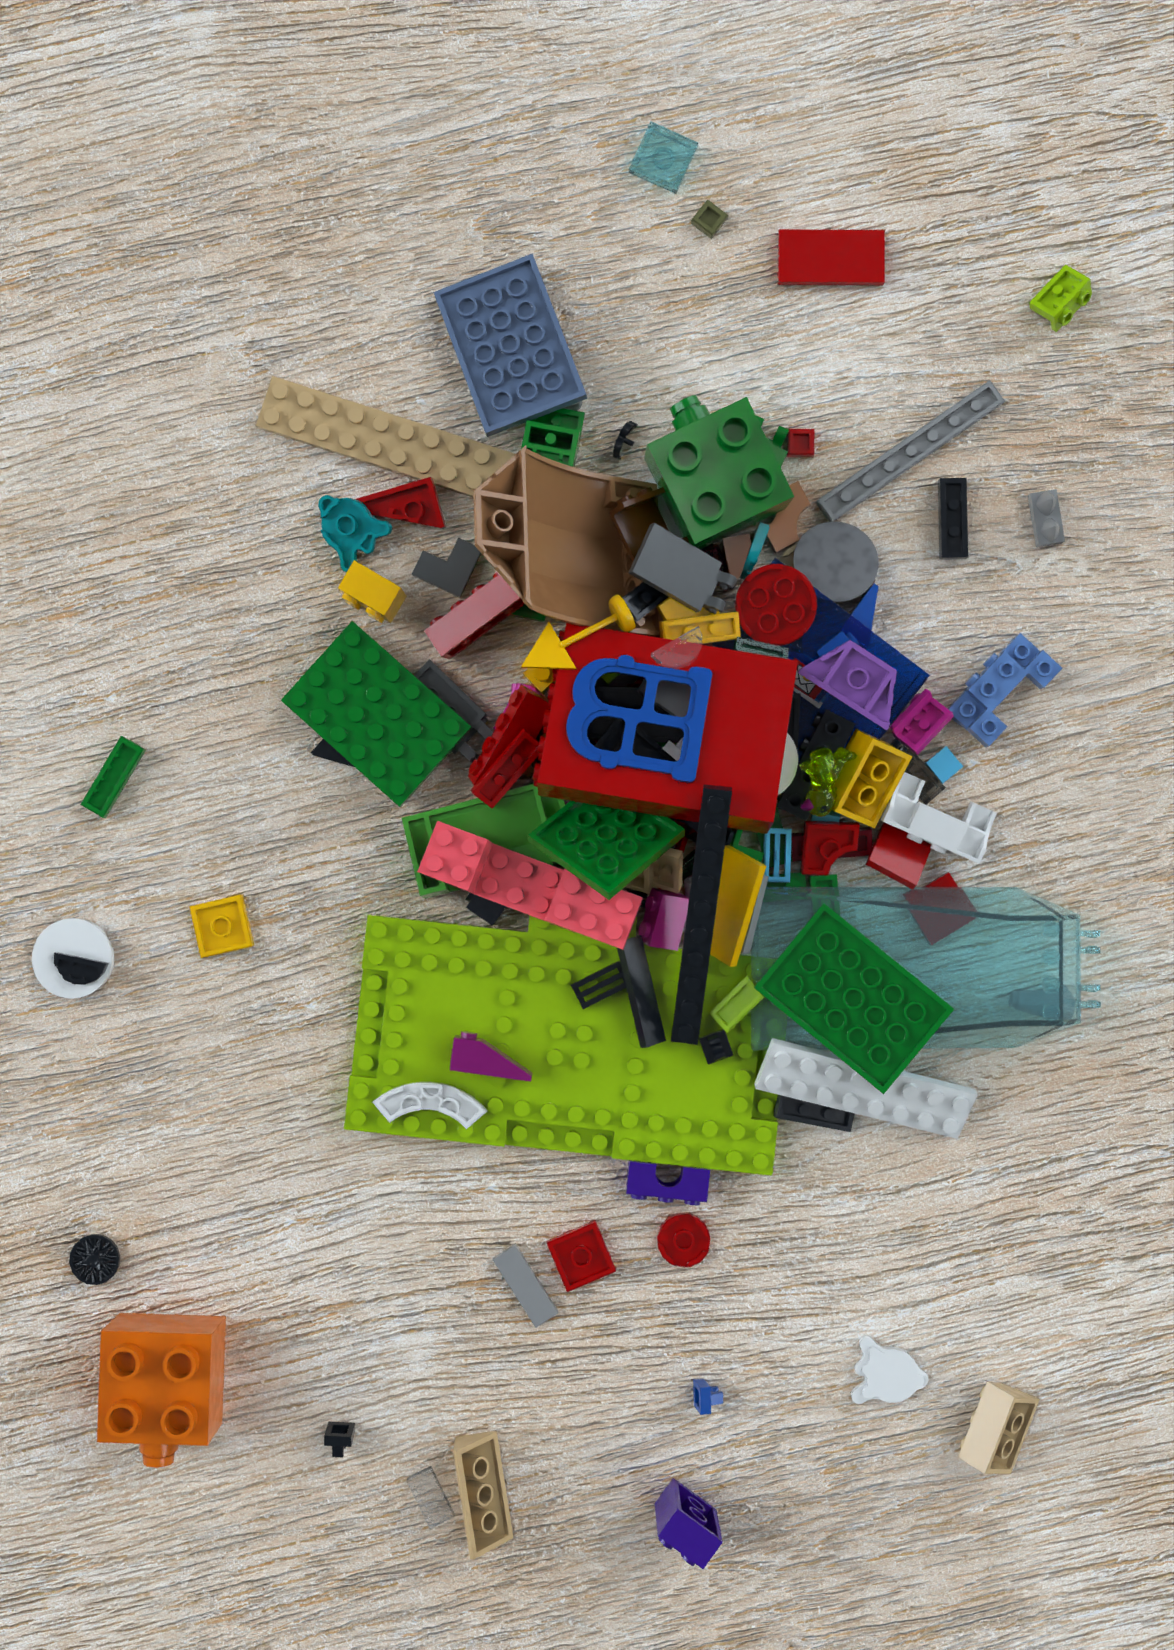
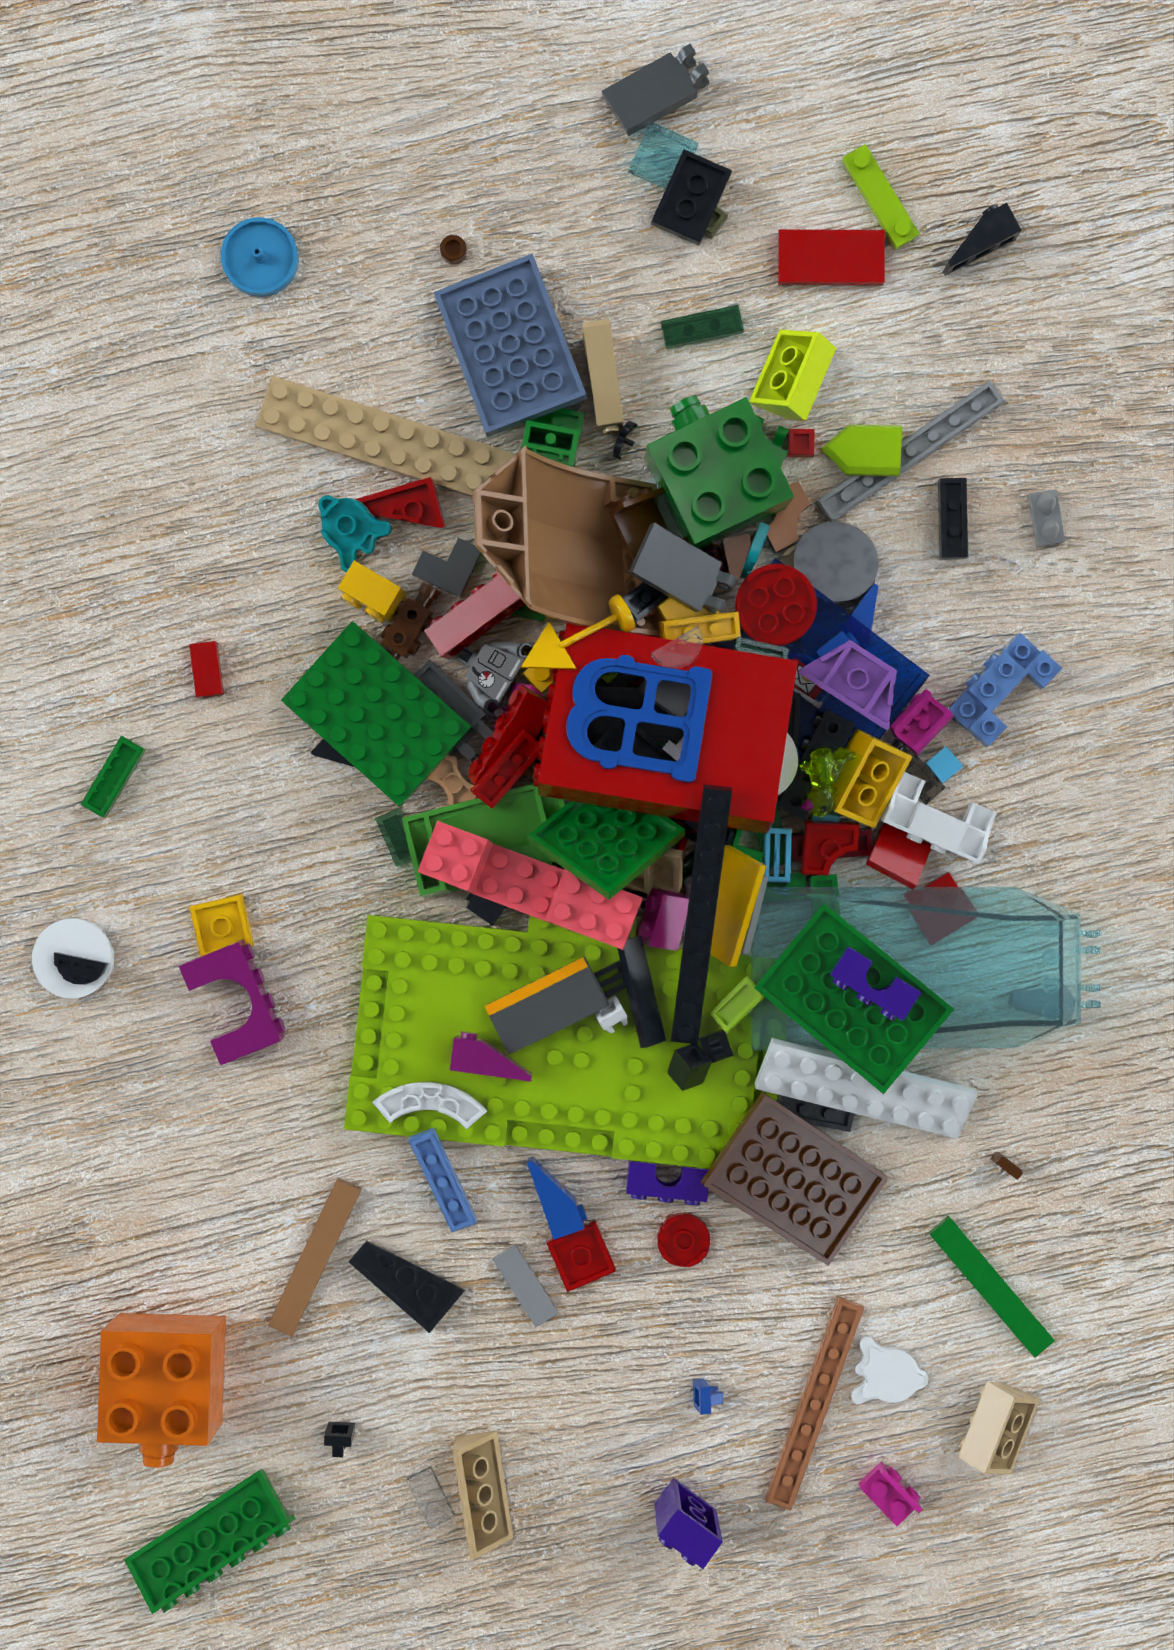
(94, 1259): black wheel -> none
(206, 669): none -> red tile
(208, 1542): none -> green bracket
(236, 964): none -> magenta arch
(259, 257): none -> dark azure piece
(314, 1257): none -> medium nougat tile
(394, 836): none -> clear green tile
(410, 628): none -> reddish brown brick
(410, 1287): none -> black wing
(442, 1179): none -> medium blue tile
(451, 780): none -> light nougat tile
(453, 249): none -> reddish brown tile
(493, 672): none -> light grey torso
(546, 1005): none -> dark grey slope
(559, 1205): none -> blue slope
(602, 376): none -> tan slope
(611, 1015): none -> white tile
(656, 90): none -> dark grey tile
(689, 1066): none -> black panel
(691, 197): none -> black tile
(701, 327): none -> clear green tile
(793, 374): none -> neon yellow slope
(794, 1179): none -> plate
(814, 1403): none -> nougat tile
(867, 450): none -> lime tile
(880, 197): none -> lime plate
(889, 1494): none -> dark pink bracket
(894, 999): none -> dark purple arch
(991, 232): none -> black slope
(991, 1286): none -> green tile
(1006, 1165): none -> reddish brown tile
(1062, 297): lime bracket -> none

